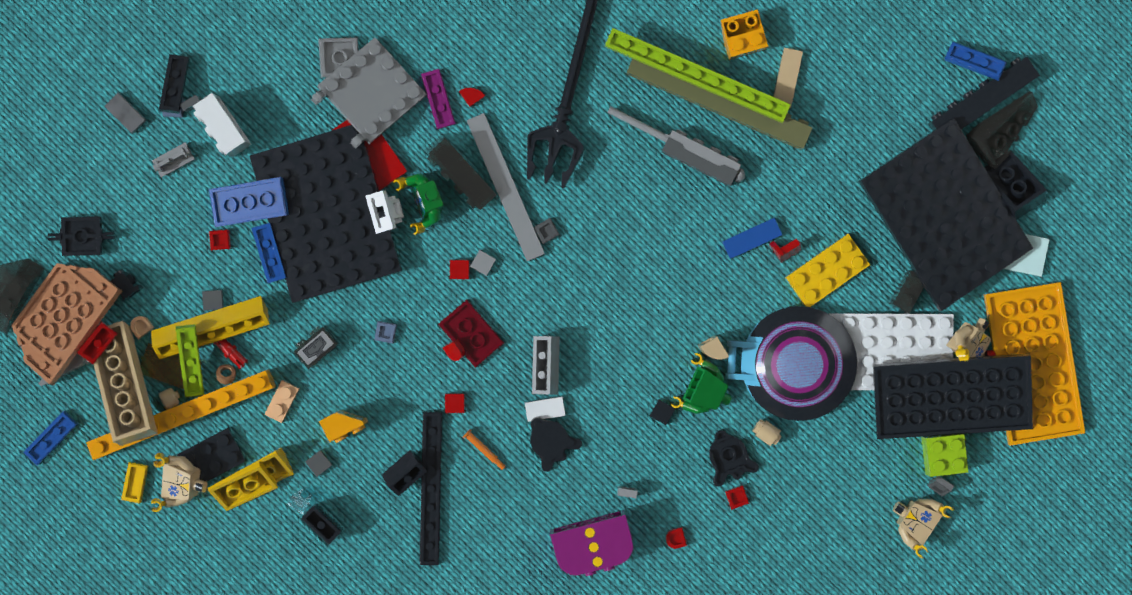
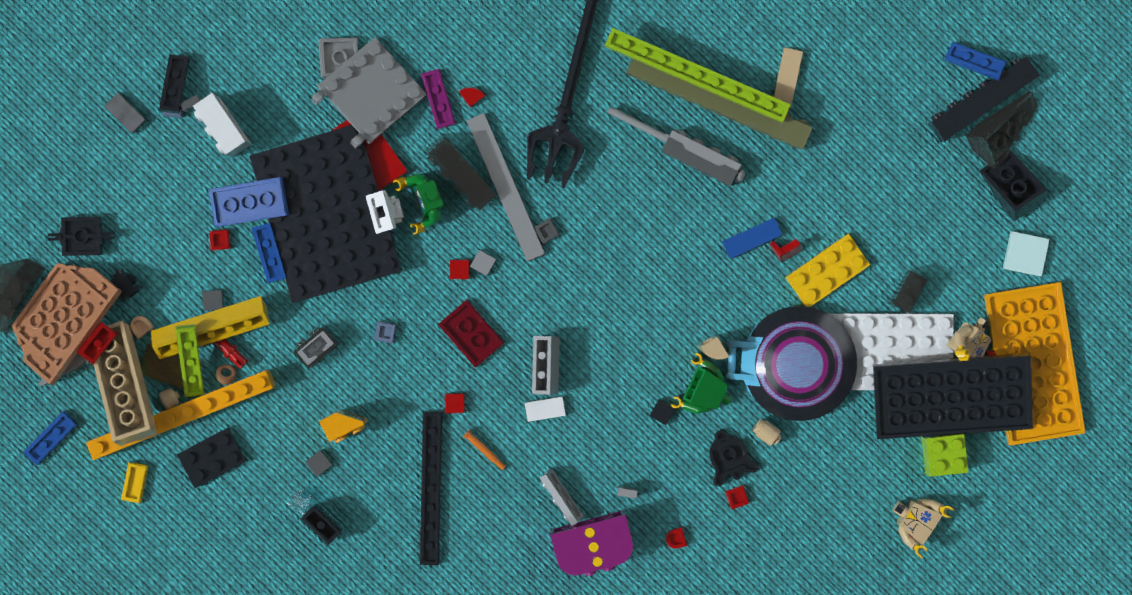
(173, 160): light grey hinge -> none
(179, 481): tan torso -> none
(252, 480): yellow slope -> none
(281, 401): light nougat plate -> none
(404, 472): black brick -> none
(454, 350): red tile -> none
(550, 442): black tile -> none
(561, 497): none -> light grey plate
(743, 34): light orange slope -> none
(940, 486): dark grey tile -> none
(946, 214): black plate -> none

